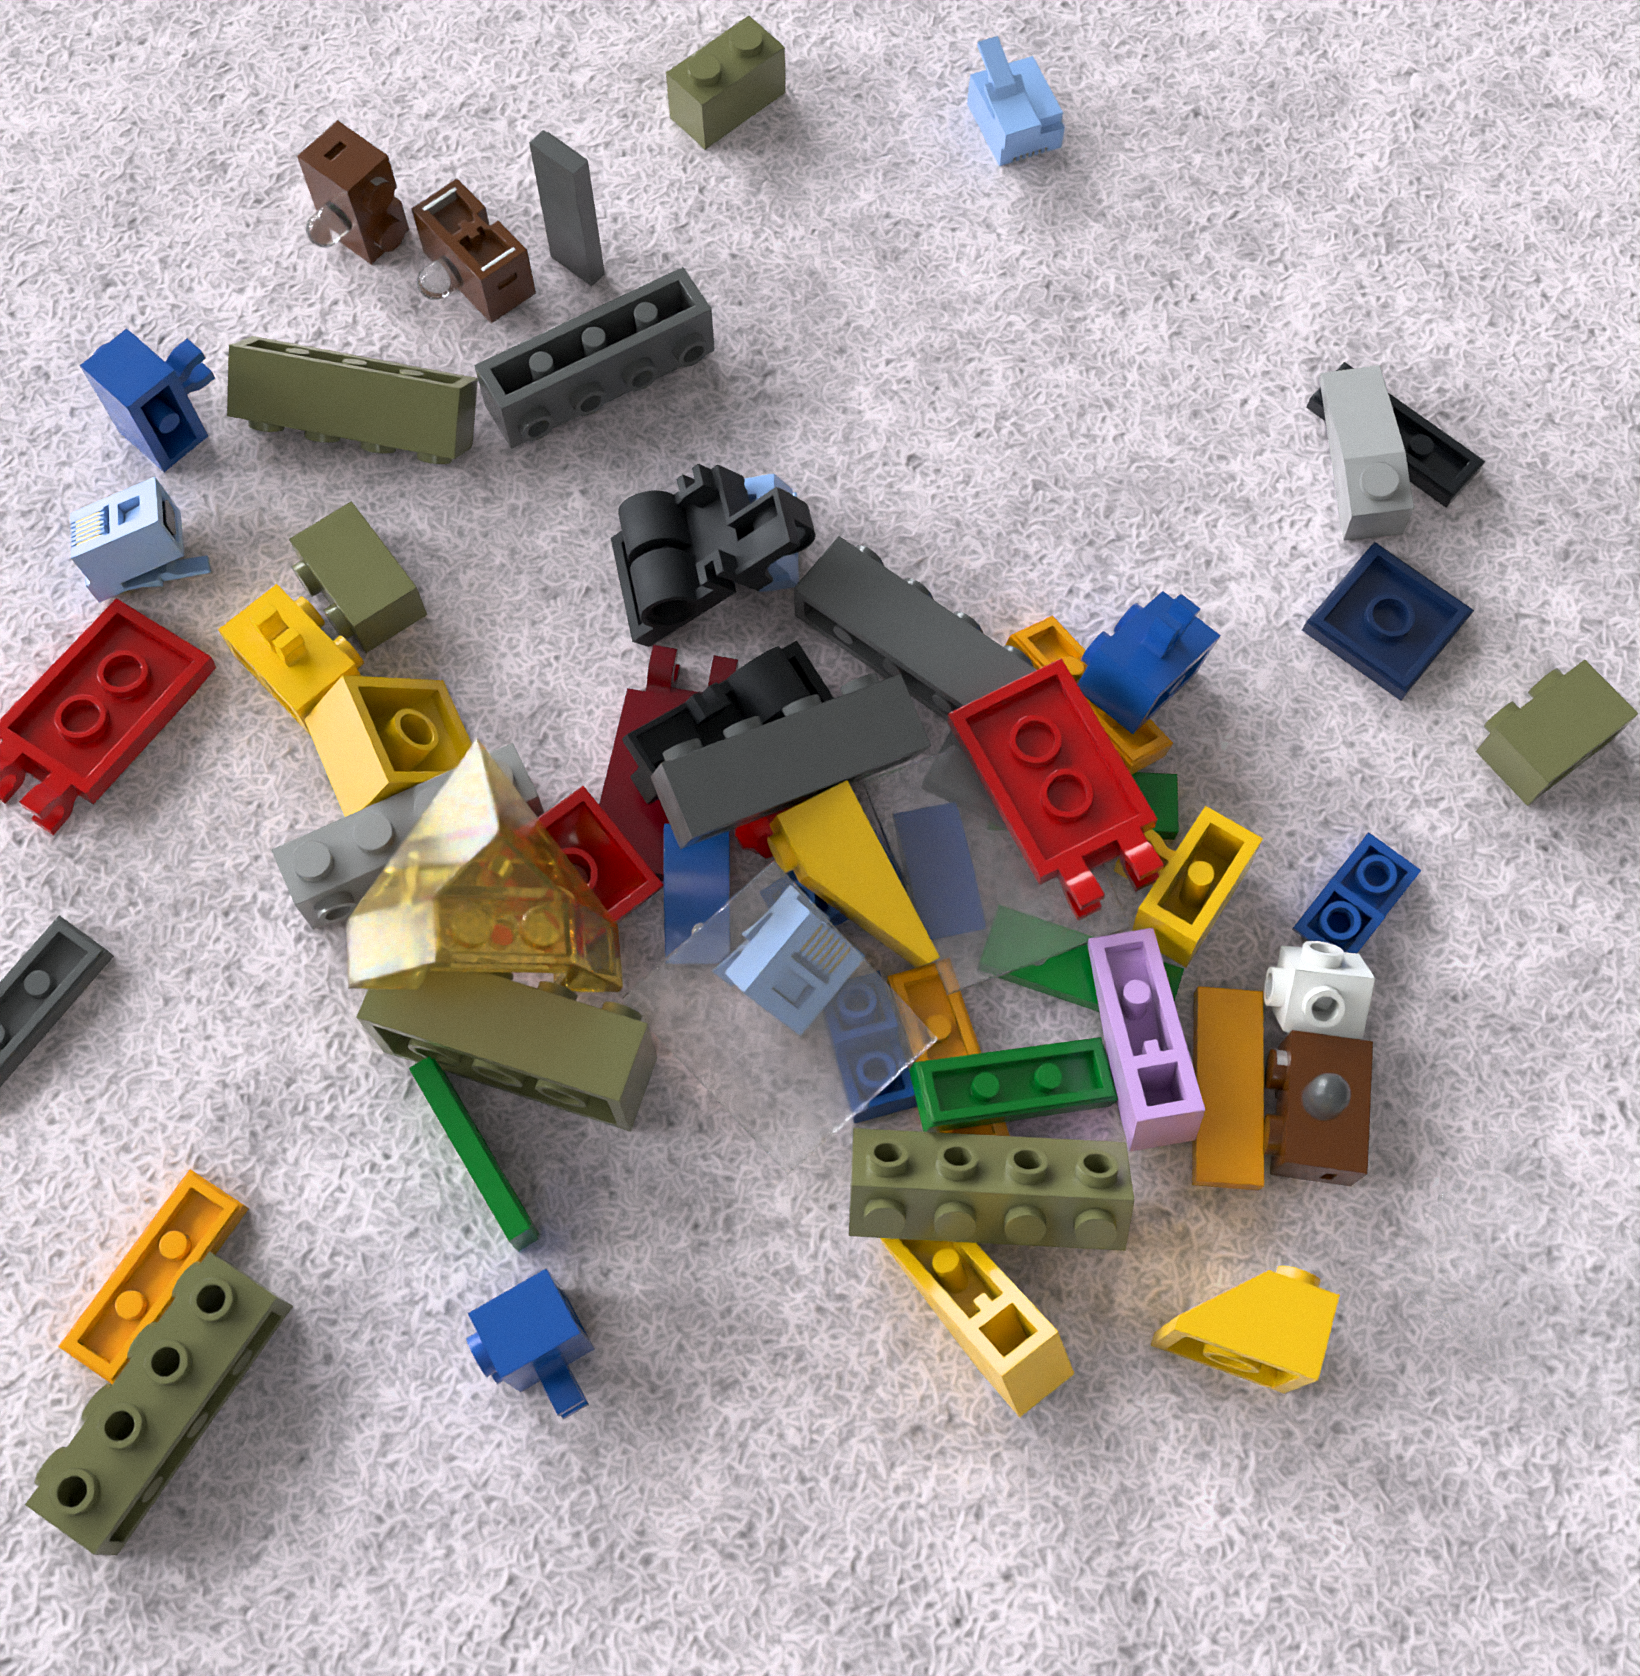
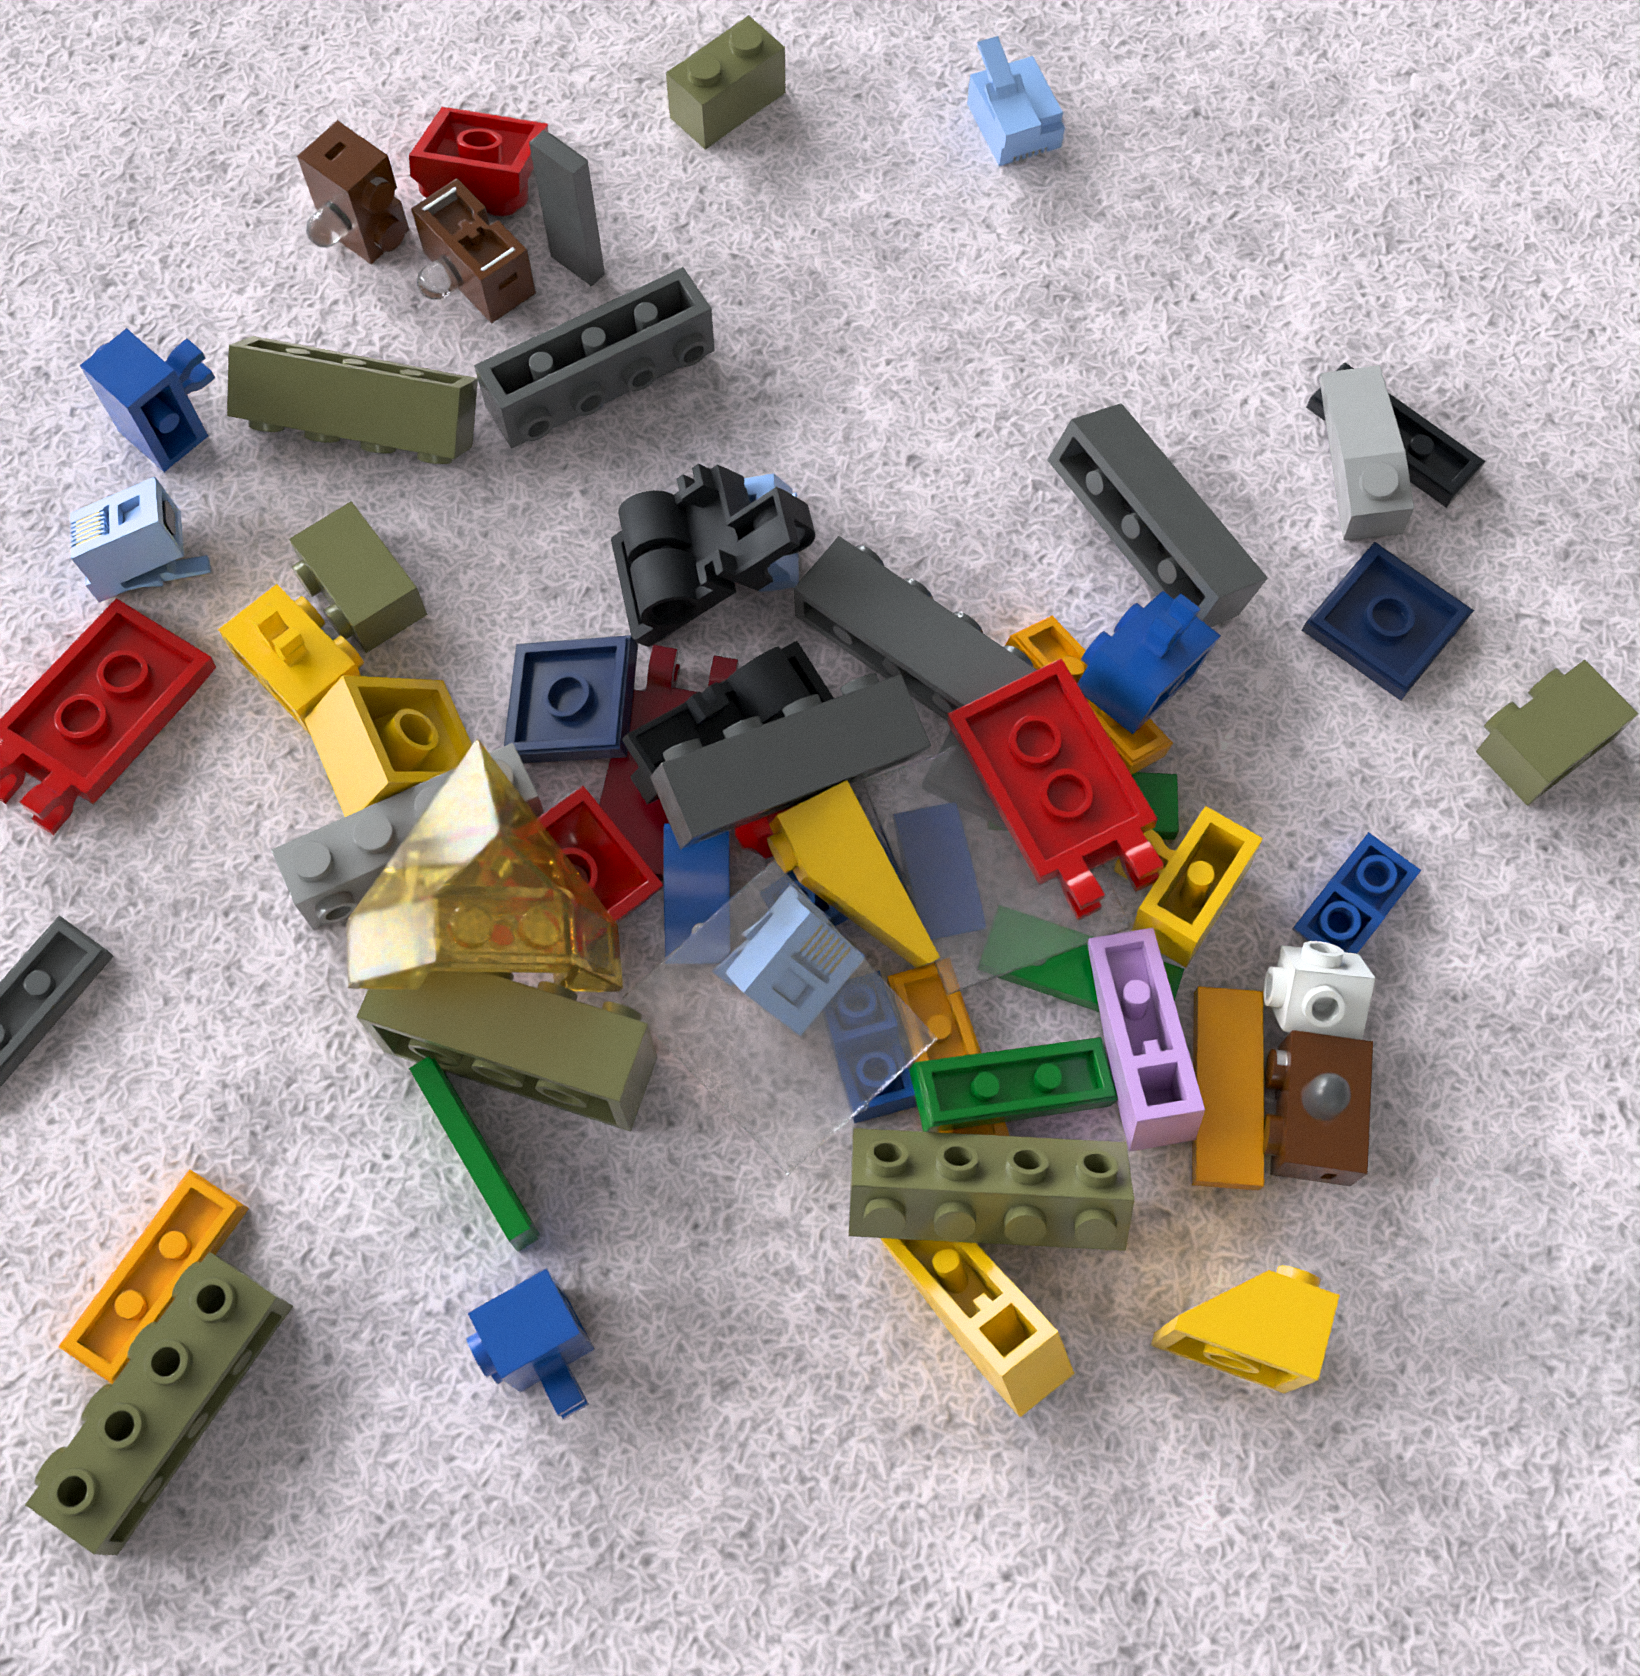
(482, 151): none -> red slope
(571, 699): none -> dark blue tile
(1155, 514): none -> dark grey brick

